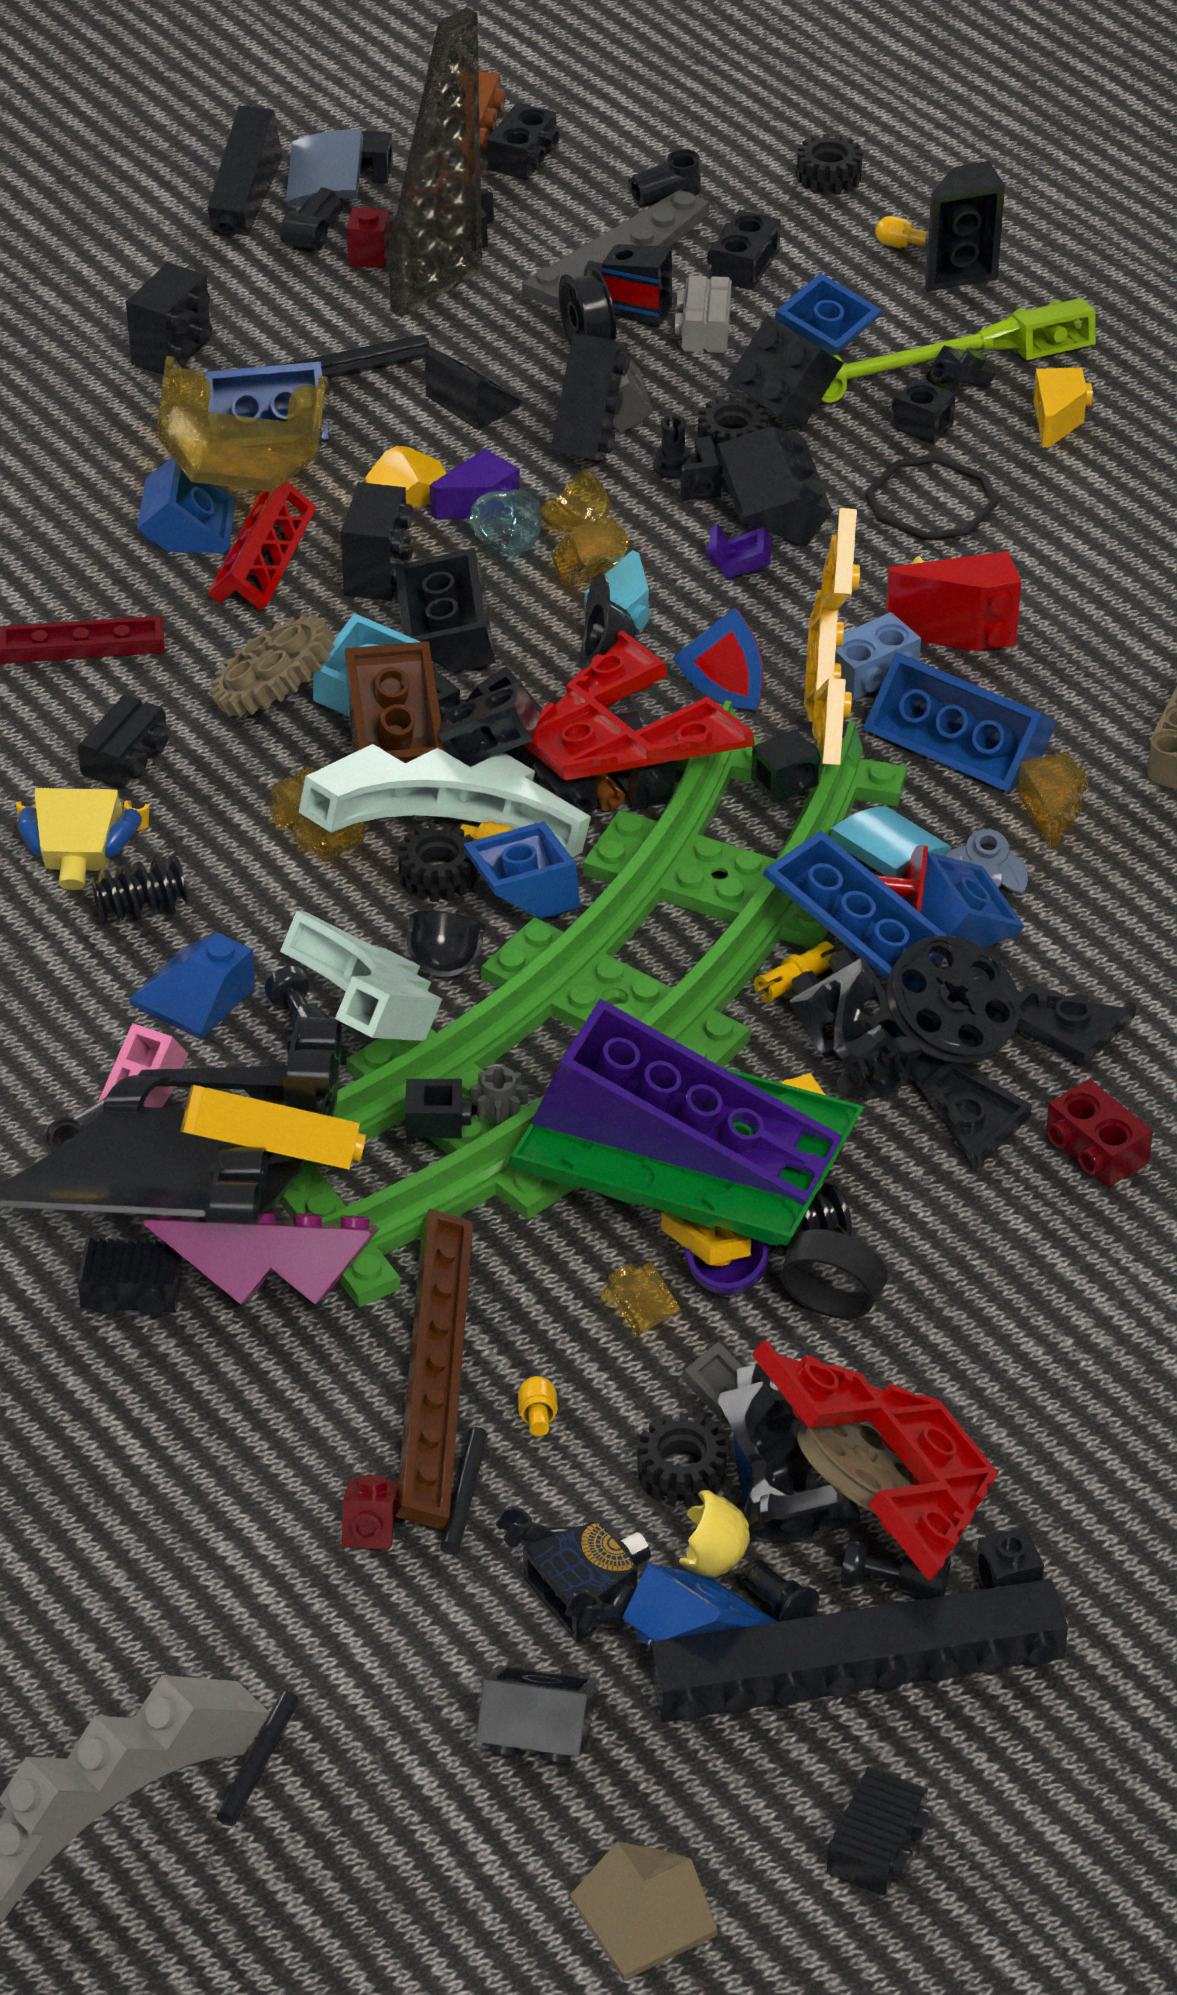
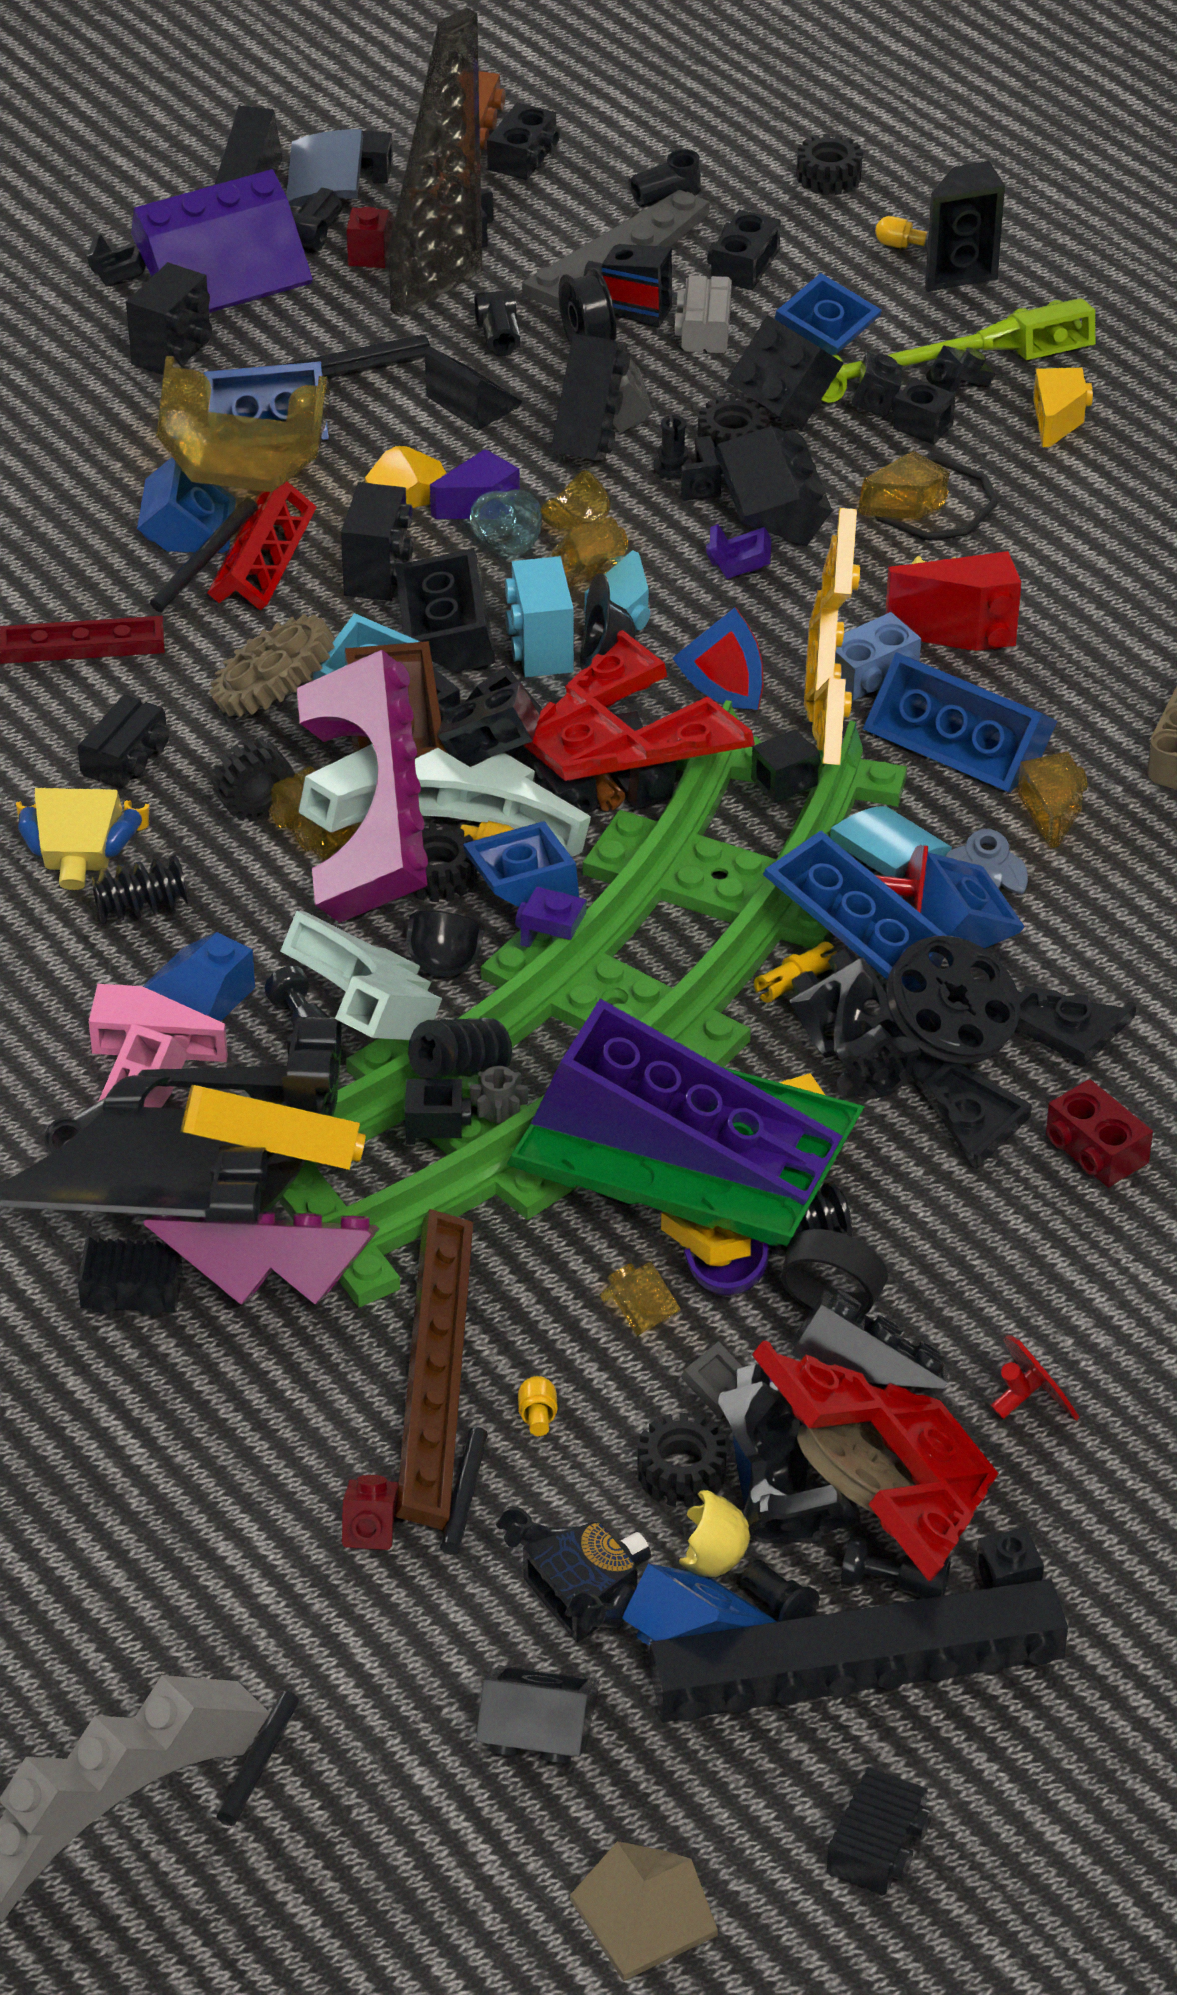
(115, 264): none -> black bracket
(121, 1005): none -> bright pink slope
(203, 554): none -> black bar
(230, 232): none -> dark purple slope
(240, 768): none -> black tyre
(387, 850): none -> arch
(458, 1047): none -> black piece
(498, 317): none -> black piece
(540, 617): none -> medium azure brick
(550, 914): none -> dark purple bracket
(848, 1338): none -> black slope
(878, 384): none -> black bracket
(905, 488): none -> clear yellow slope
(1022, 1384): none -> red shield

